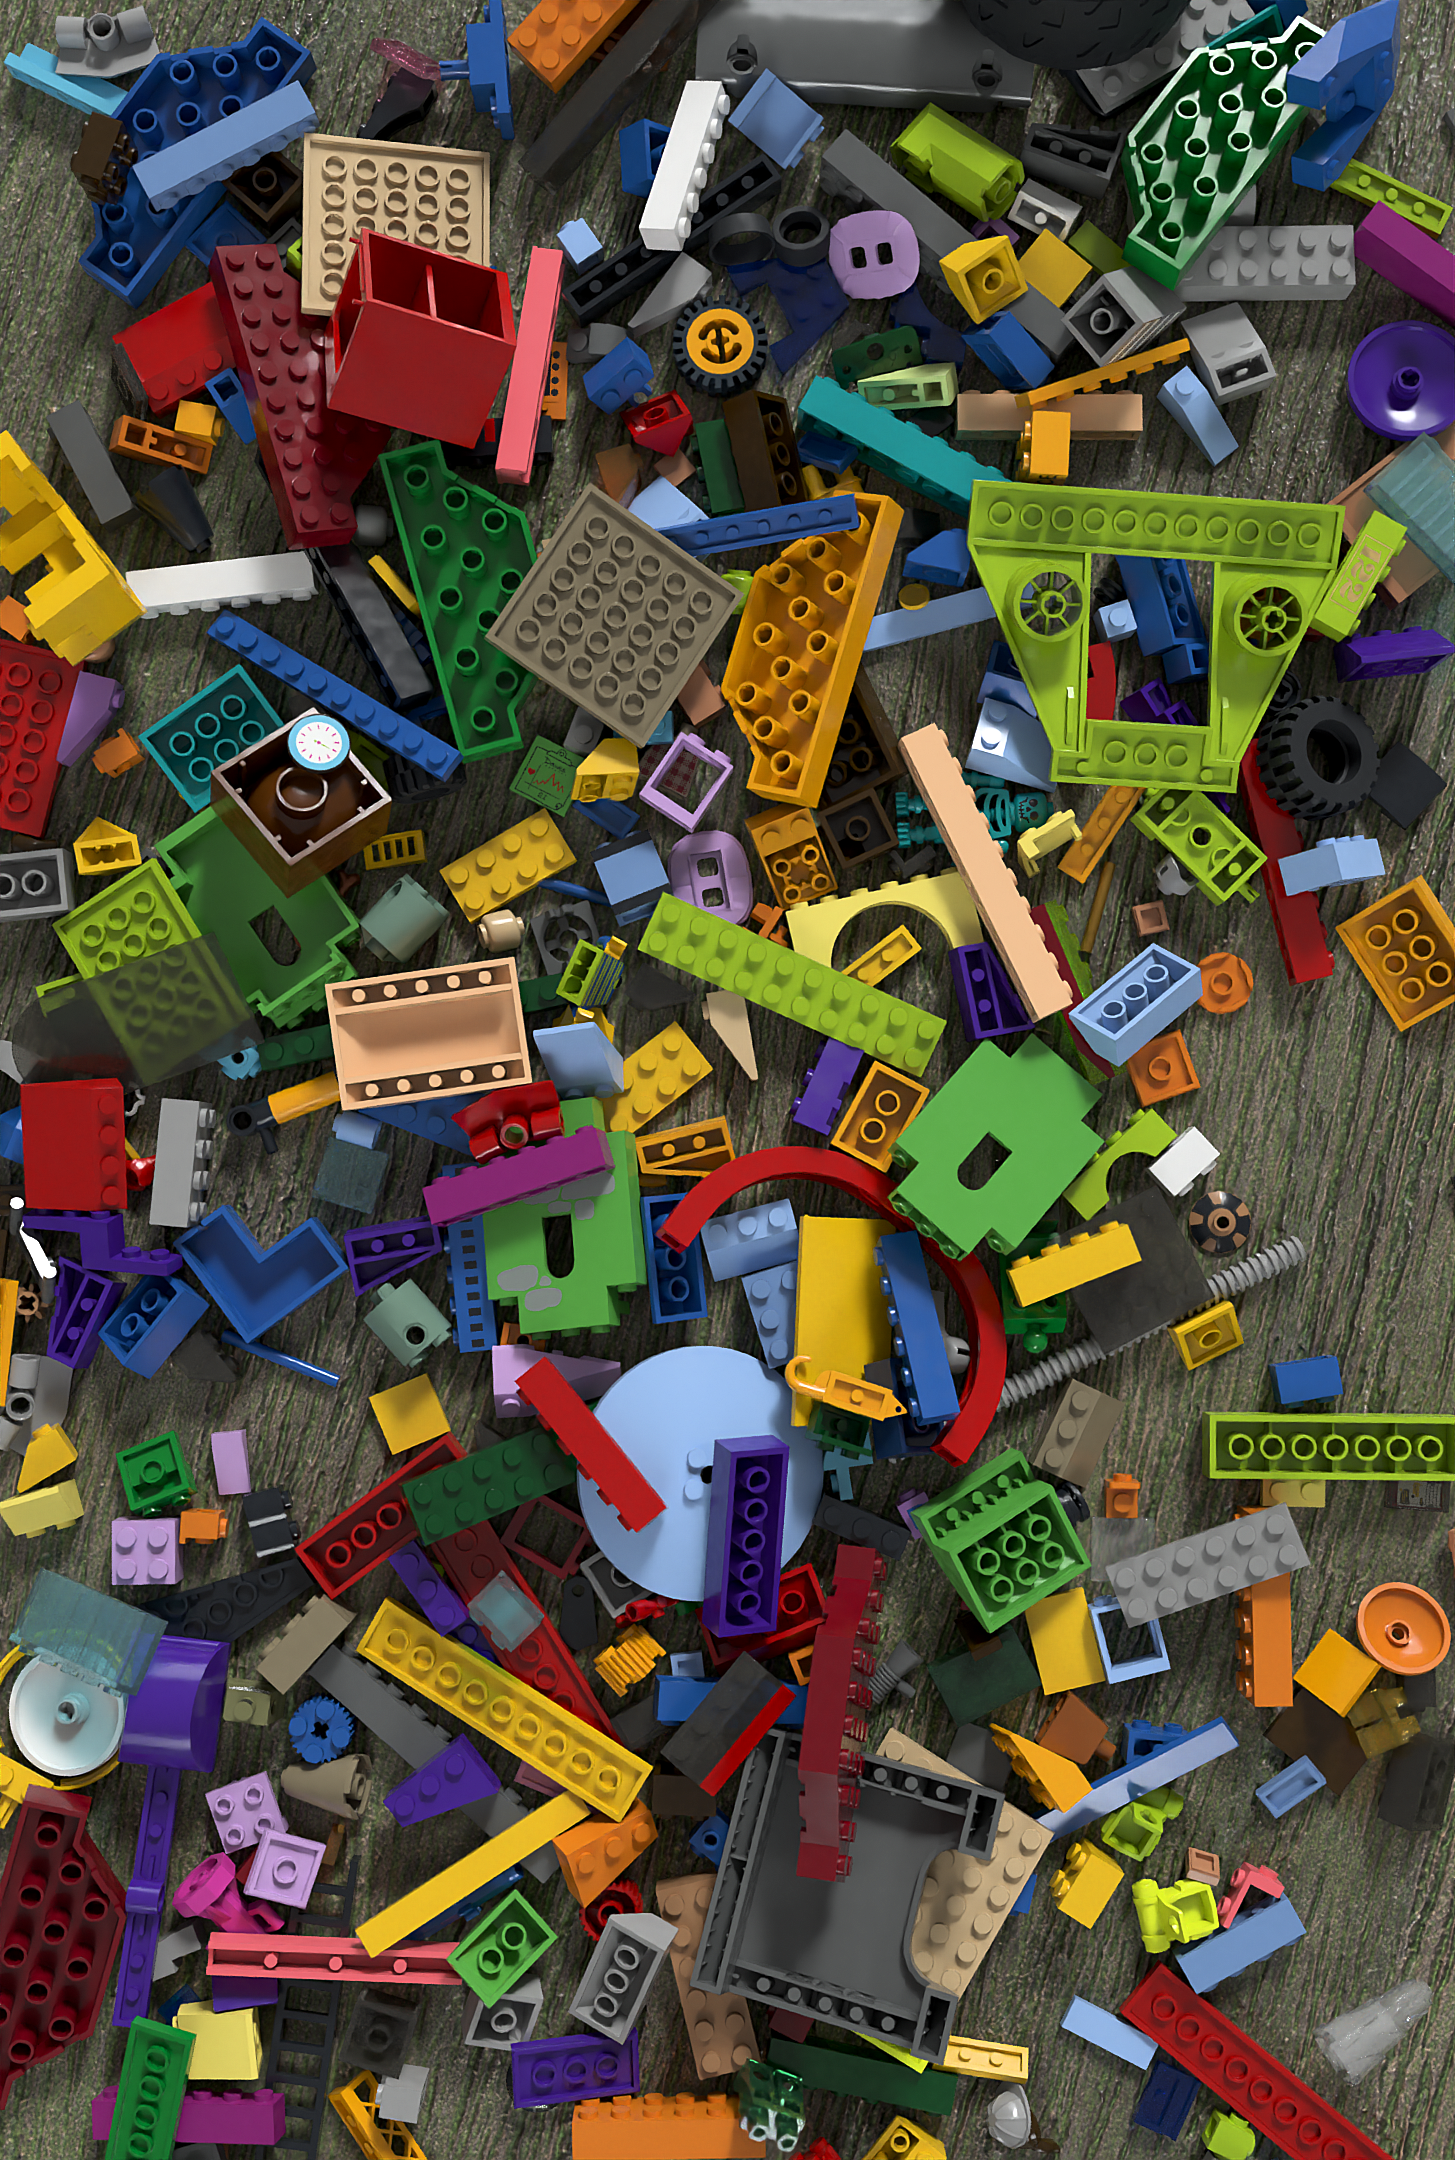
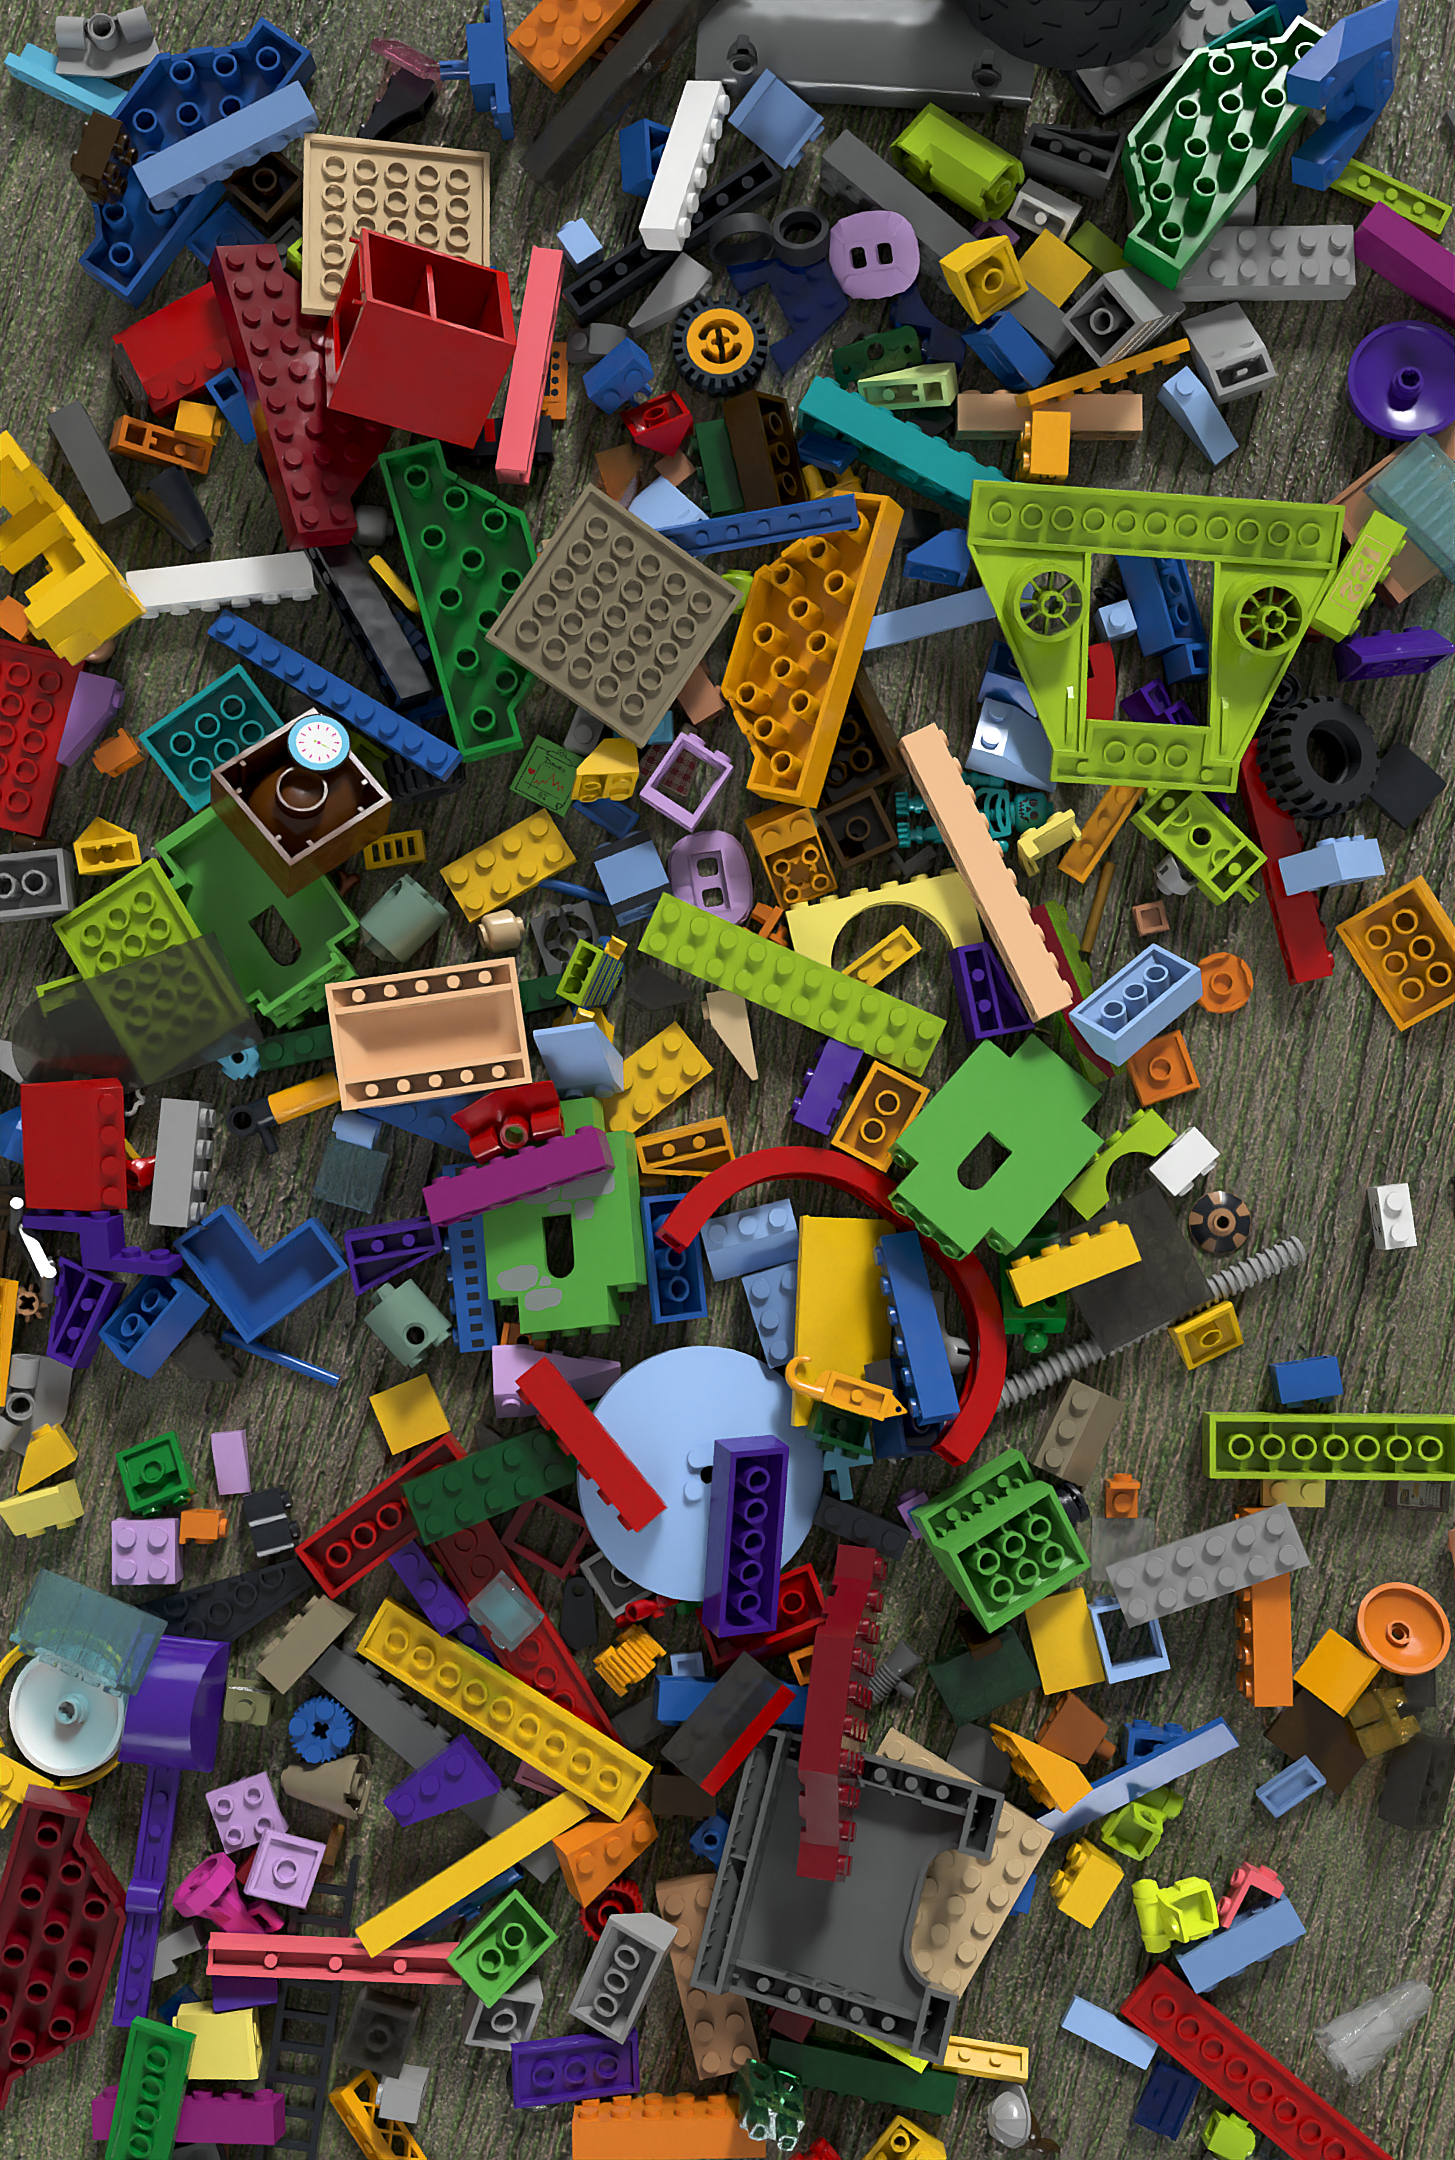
(914, 596): yellow piece -> none
(1202, 1866): nougat tile -> none
(1392, 1216): none -> white brick

